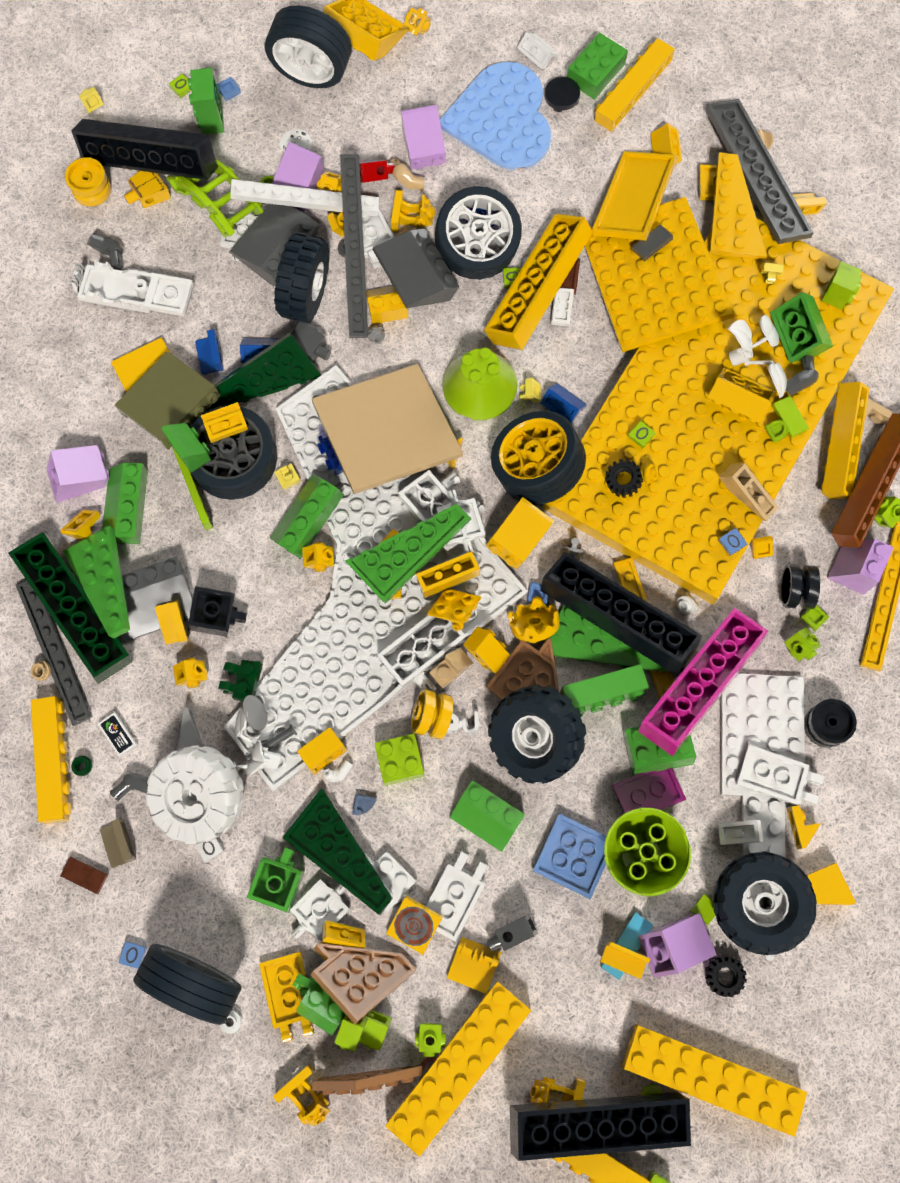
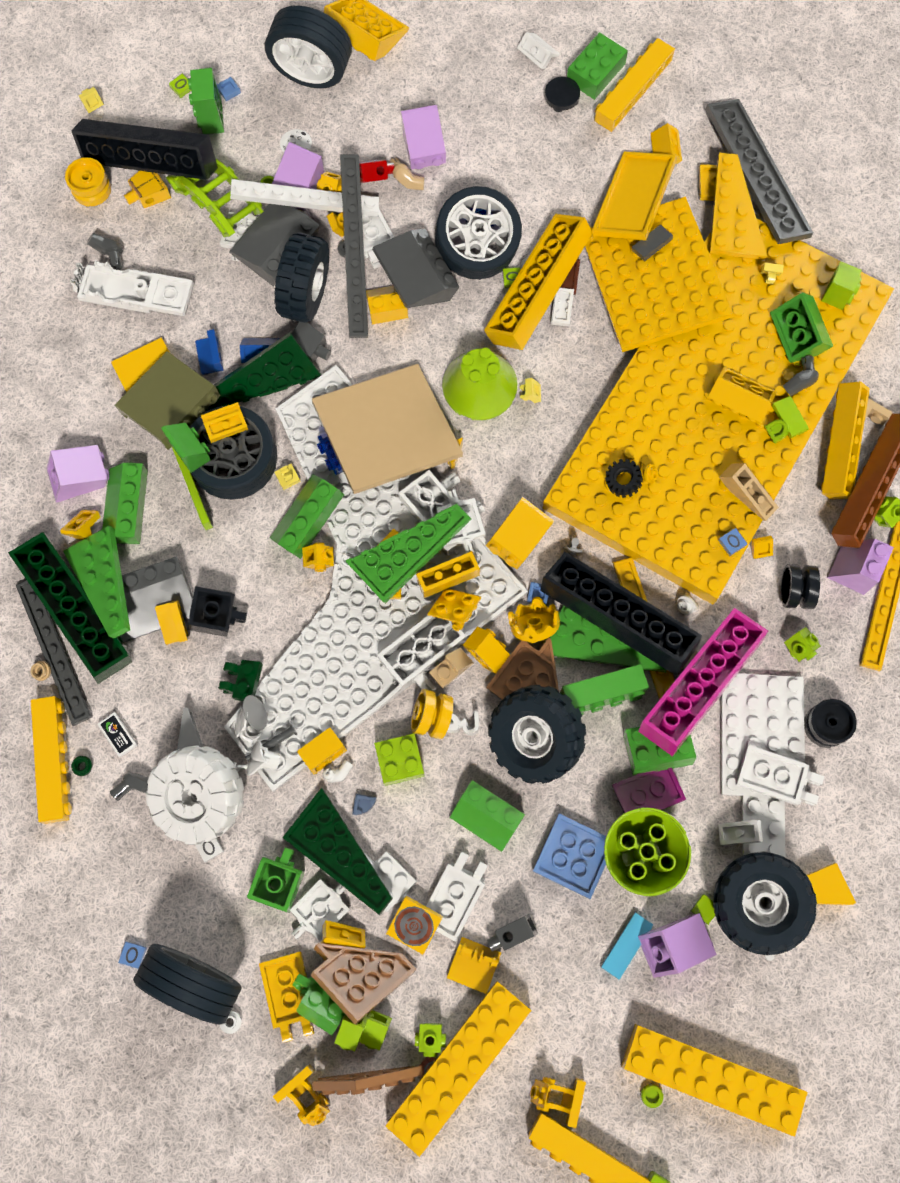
(84, 875): copper tile -> none
(117, 843): dark tan panel -> none
(190, 673): yellow brick -> none
(376, 334): light grey plate -> none
(401, 212): yellow tile -> none
(412, 18): yellow brick -> none
(502, 116): light blue plate -> none
(547, 453): wheel -> none
(562, 402): blue panel -> none
(599, 1126): black brick -> none
(624, 959): yellow panel -> none
(641, 434): lime tile -> none
(738, 972): black tyre -> none
(744, 353): white plant -> none
(767, 138): tan plate -> none
(801, 833): yellow slope -> none
(810, 204): yellow panel -> none
(814, 617): lime tile -> none

